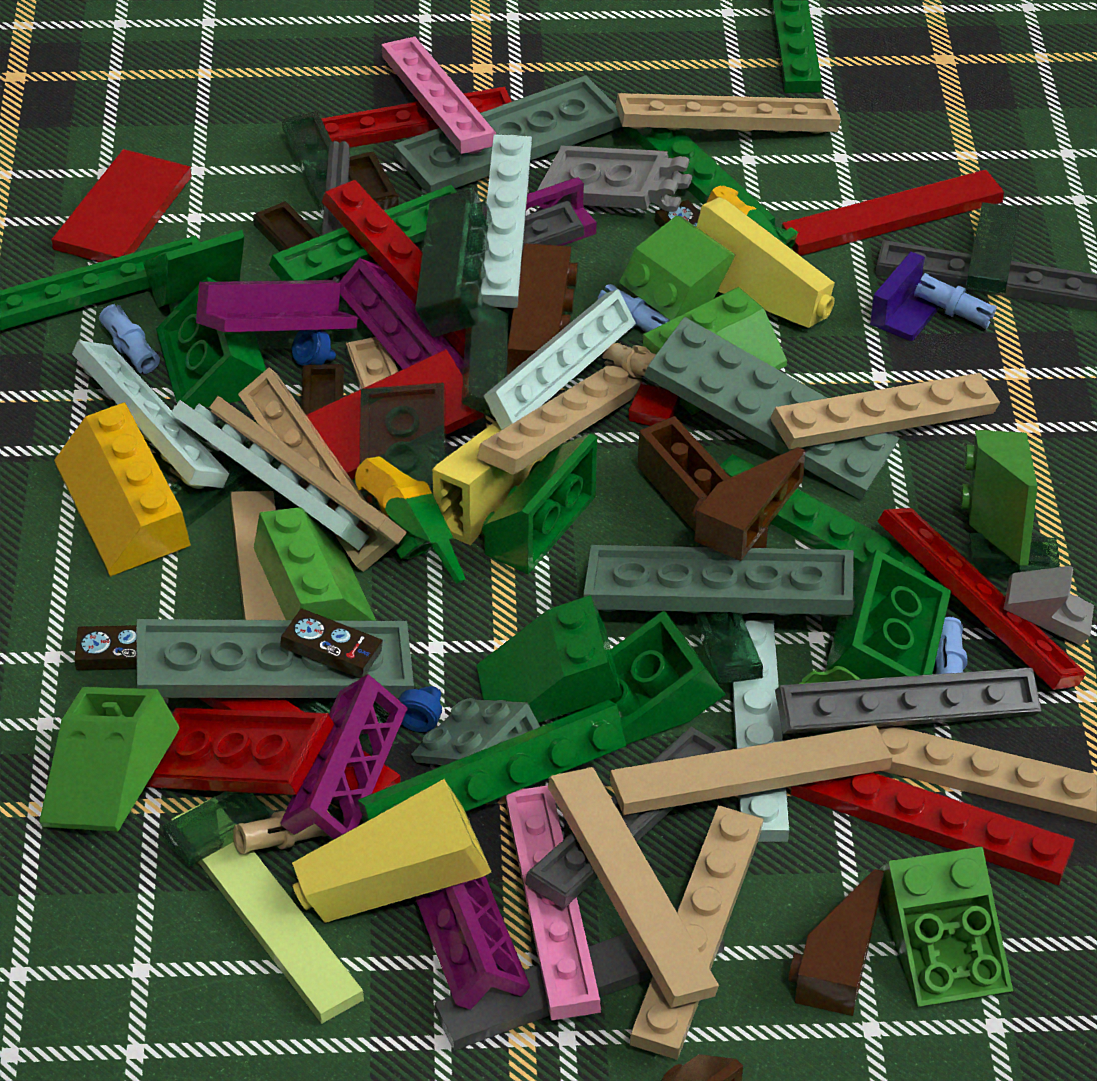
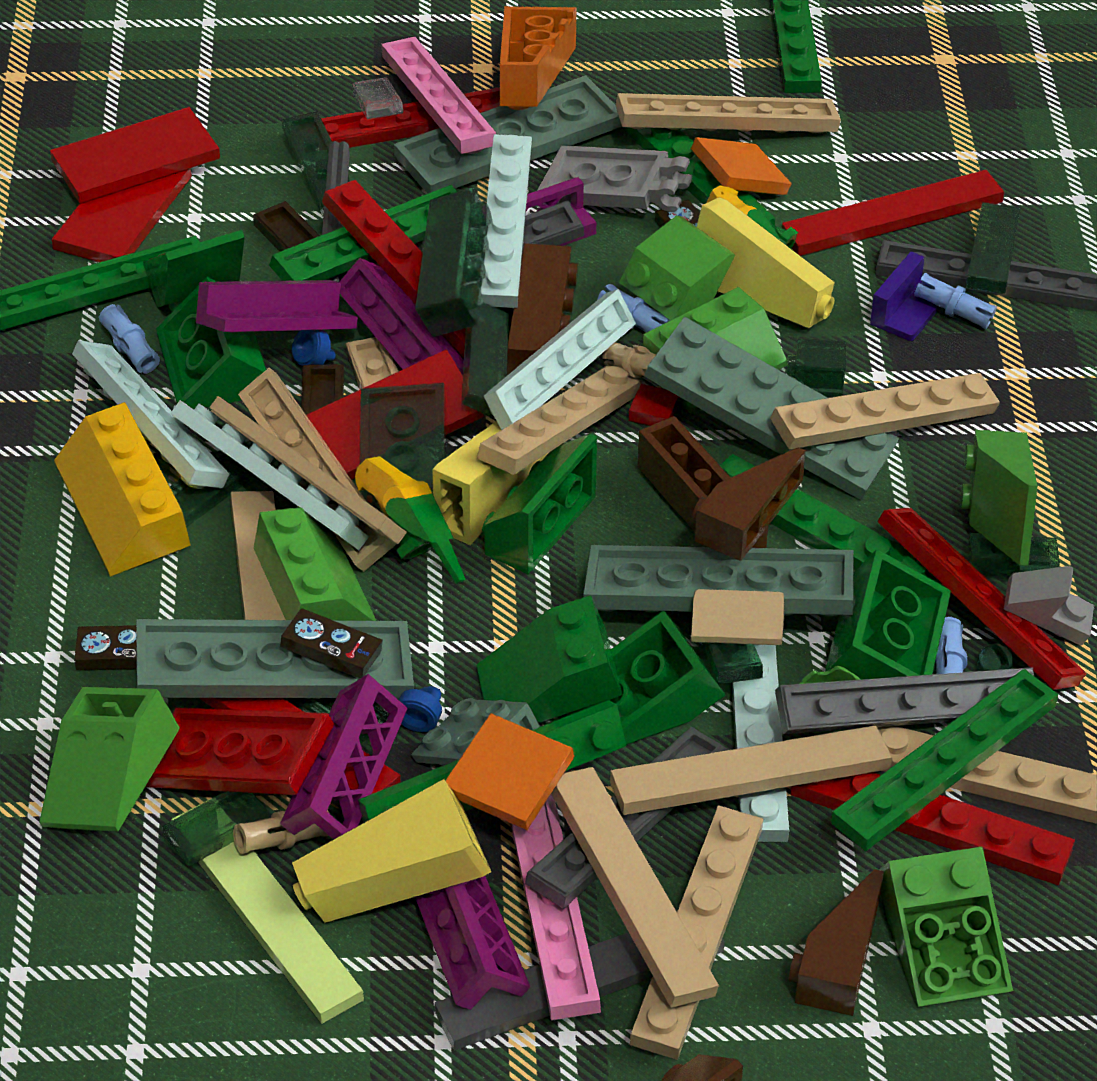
(134, 154): none -> red tile
(371, 176): dark brown tile -> none
(377, 98): none -> clear tile
(509, 771): none -> orange tile
(534, 52): none -> orange wedge
(738, 617): none -> tan slope
(741, 166): none -> orange tile
(819, 365): none -> clear green brick
(943, 759): none -> green plate
(990, 658): none -> clear green hinge

